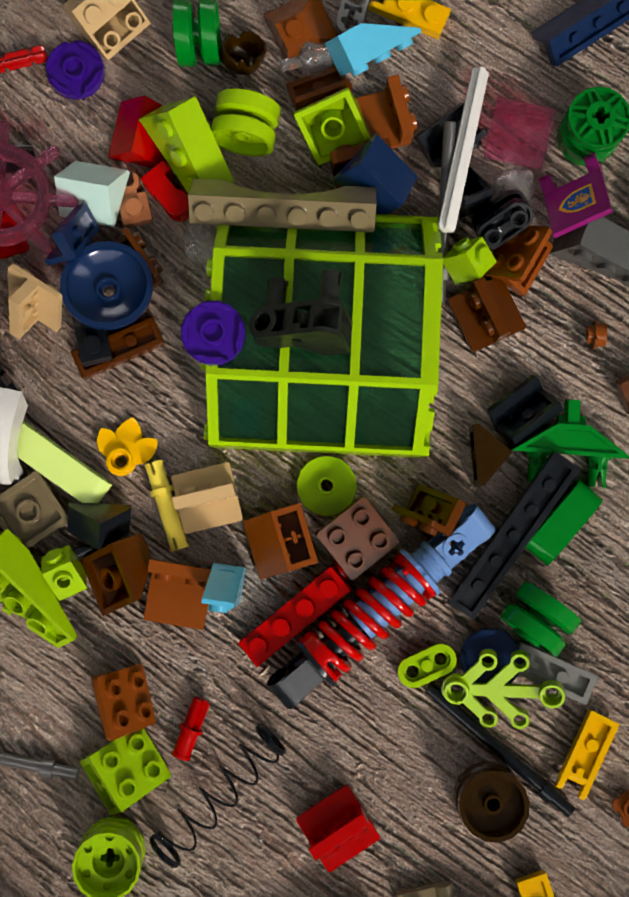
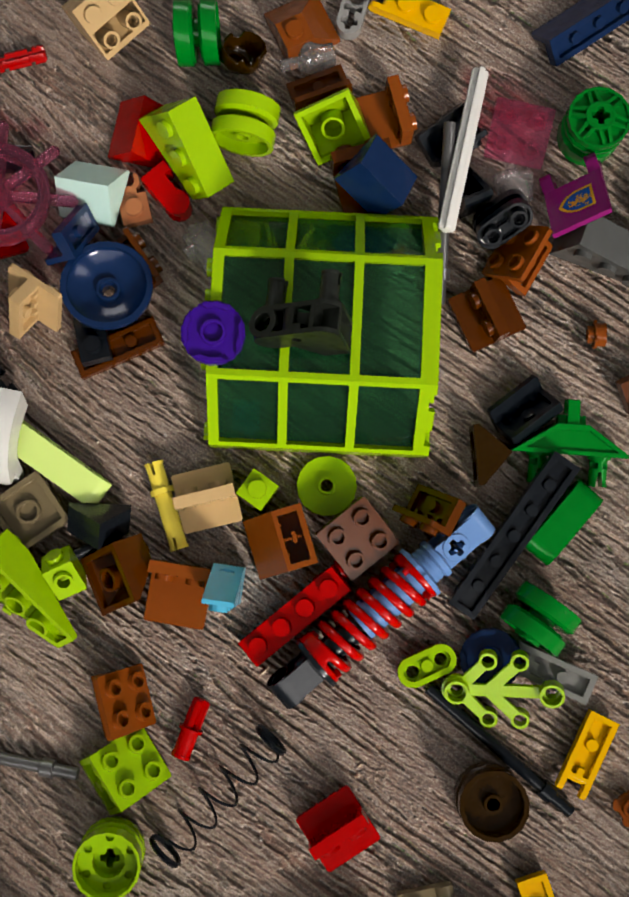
(75, 70): dark purple tile -> none
(126, 442): yellow plate -> none
(228, 204): dark tan arch -> none
(258, 490): none -> lime brick
(367, 42): medium azure slope -> none
(468, 260): lime brick -> none

